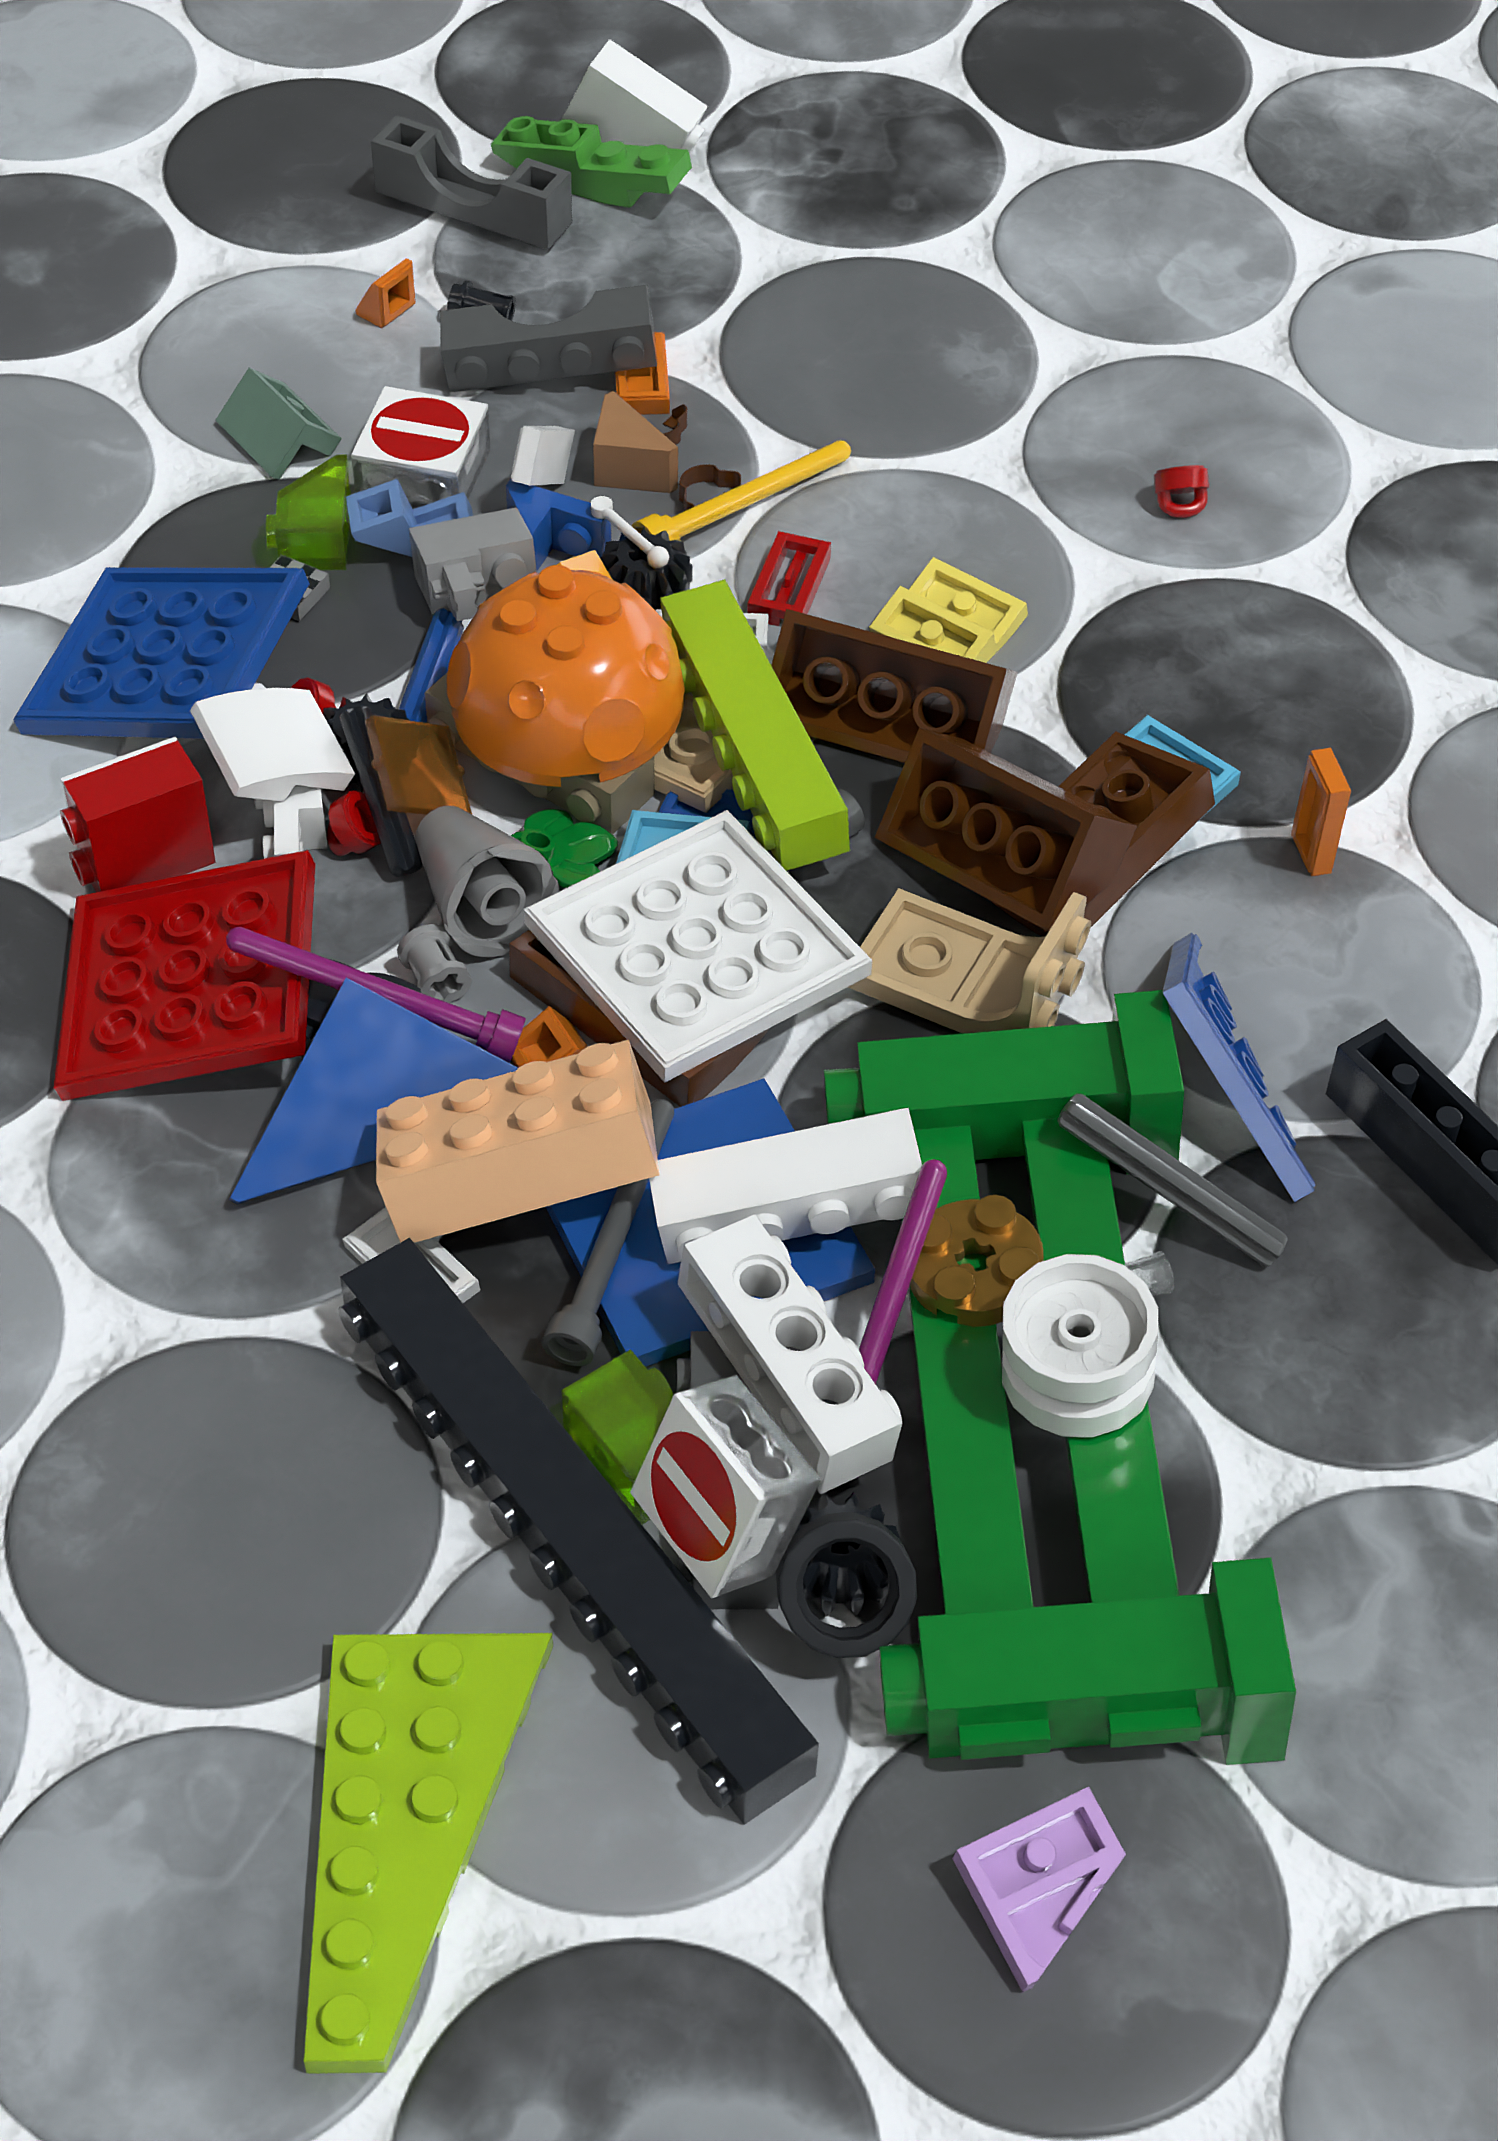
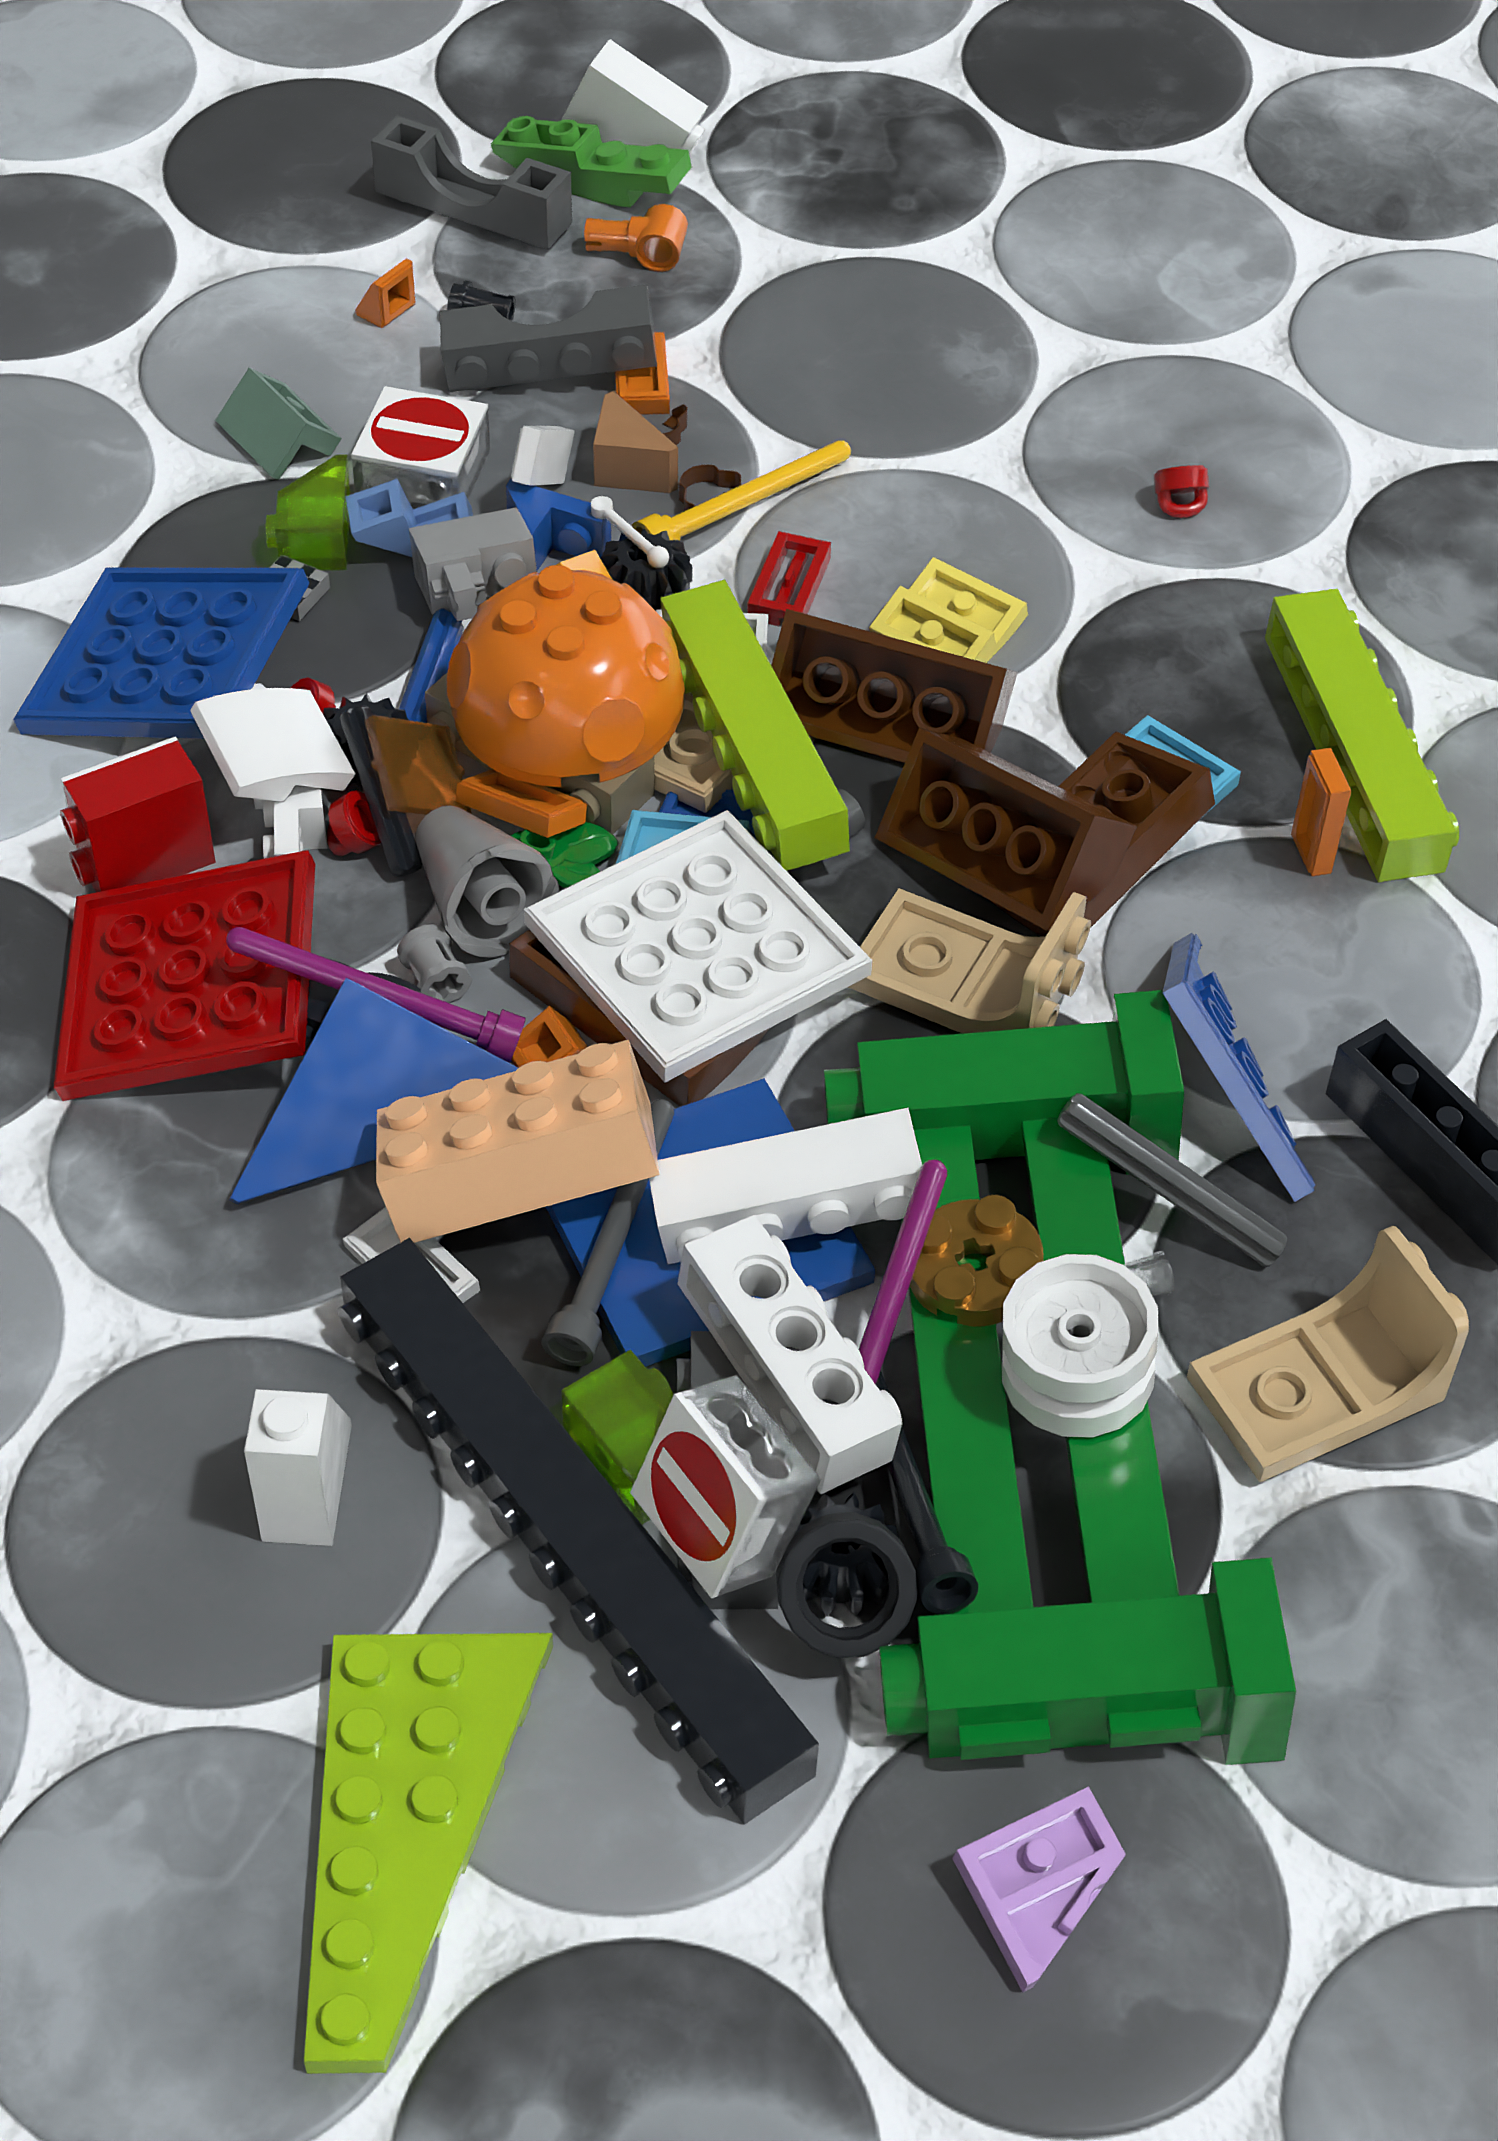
(296, 1465): none -> white slope
(521, 803): none -> orange tile
(652, 239): none -> orange pin
(942, 1573): none -> black piece
(1340, 1368): none -> tan bracket
(1354, 713): none -> lime brick

